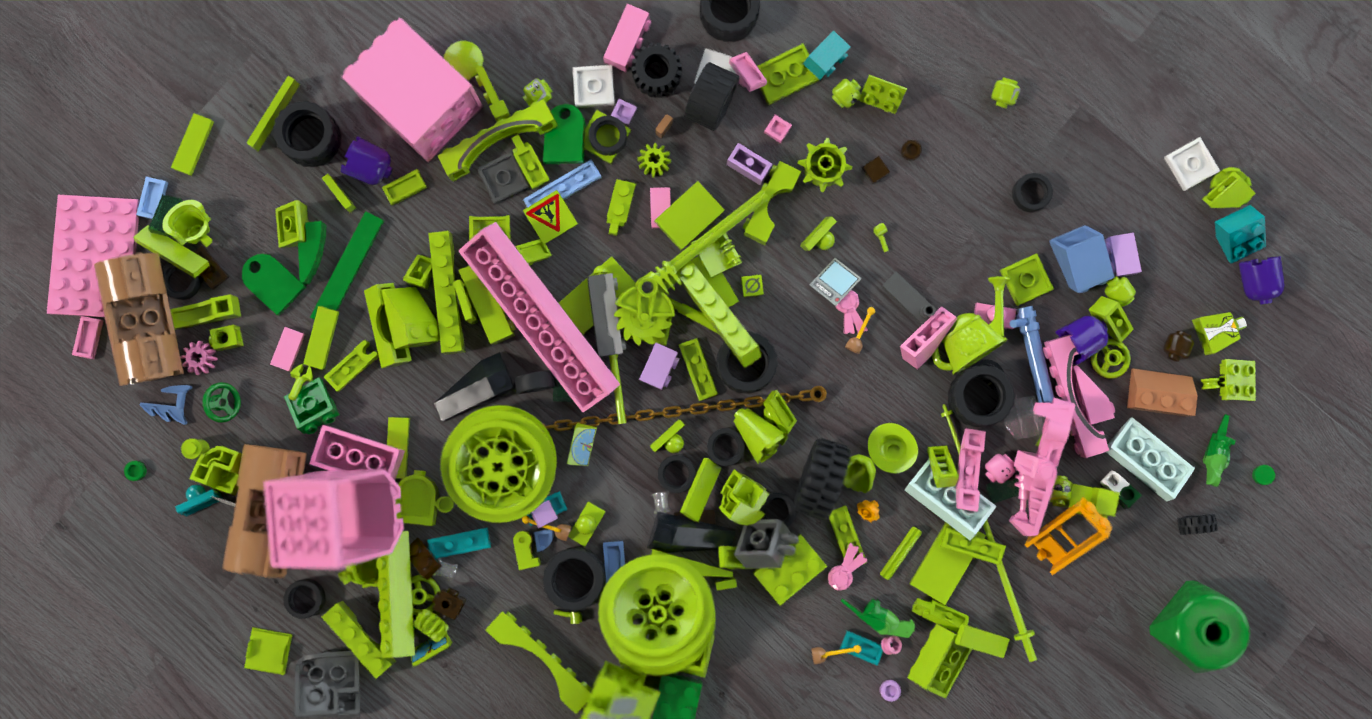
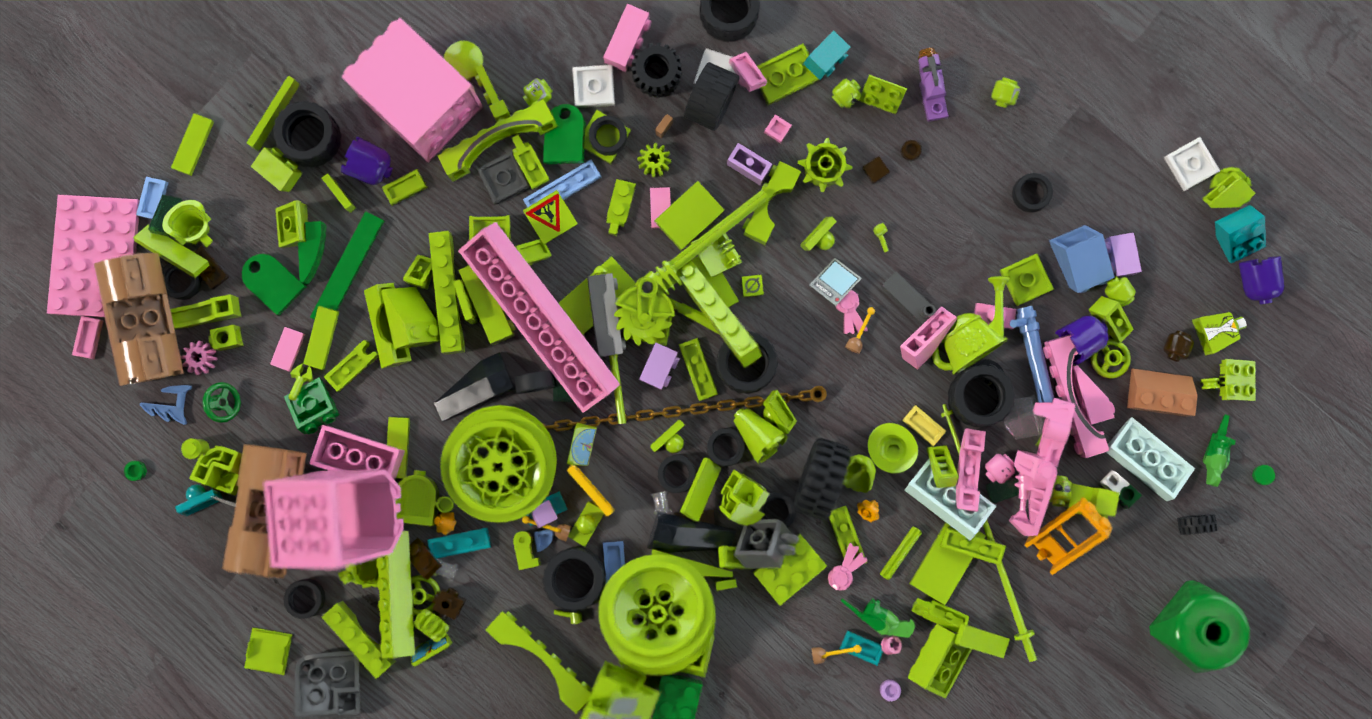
(277, 169): none -> lime brick
(445, 522): none -> light orange piece
(591, 490): none -> yellow tile
(624, 112): lavender tile -> none
(924, 425): none -> light yellow tile
(932, 85): none -> medium lavender plate

